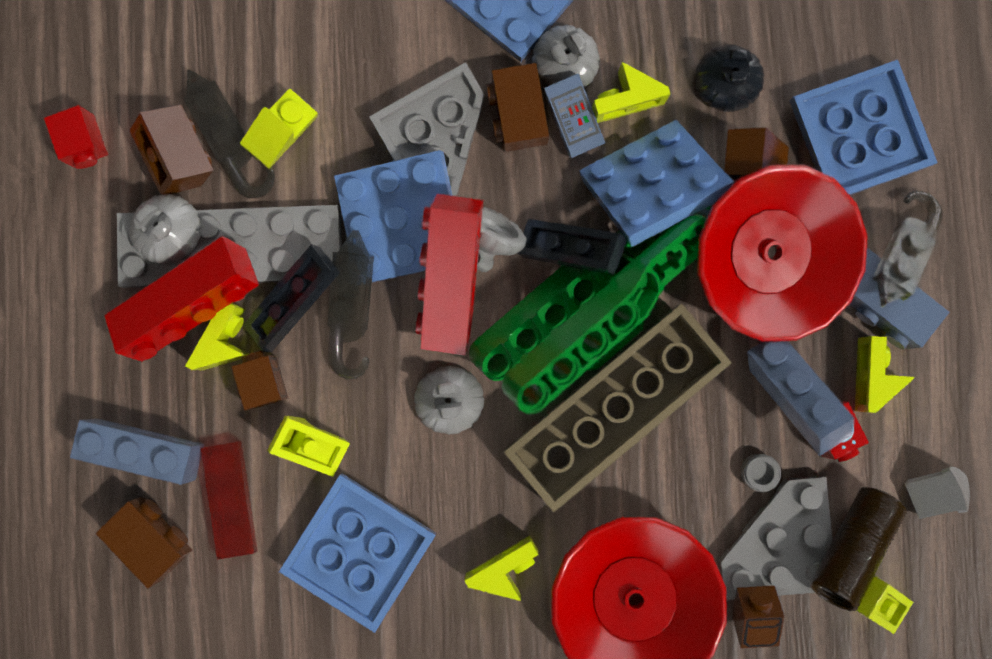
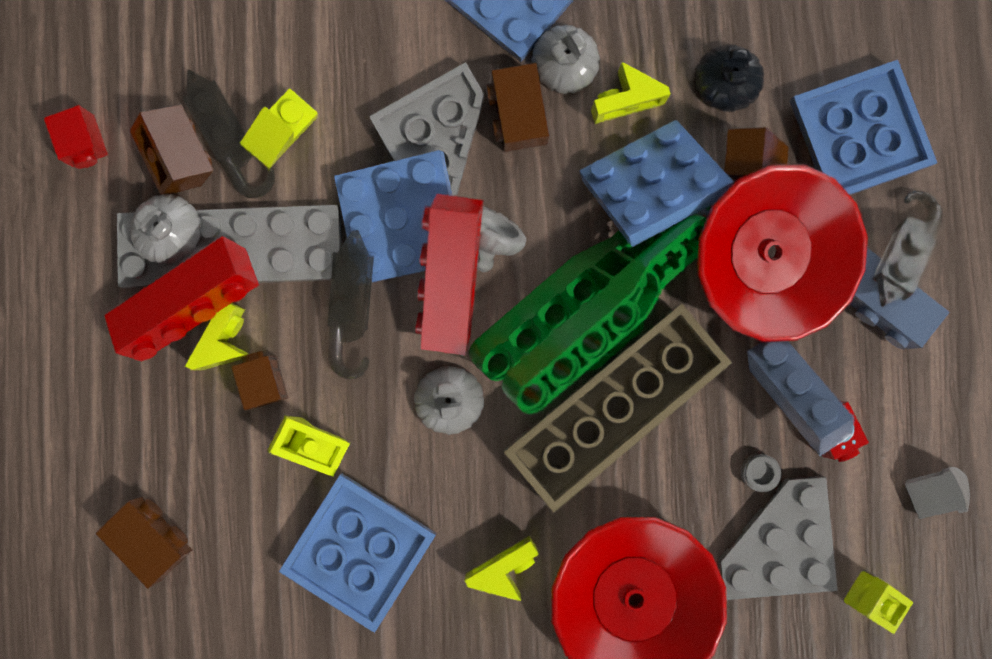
(137, 451): sand blue brick -> none
(229, 500): clear red plate -> none
(291, 298): black plate -> none
(573, 115): sand blue tile -> none
(573, 246): black plate -> none
(758, 616): reddish brown brick -> none
(853, 556): dark brown piece -> none
(872, 385): neon yellow slope -> none

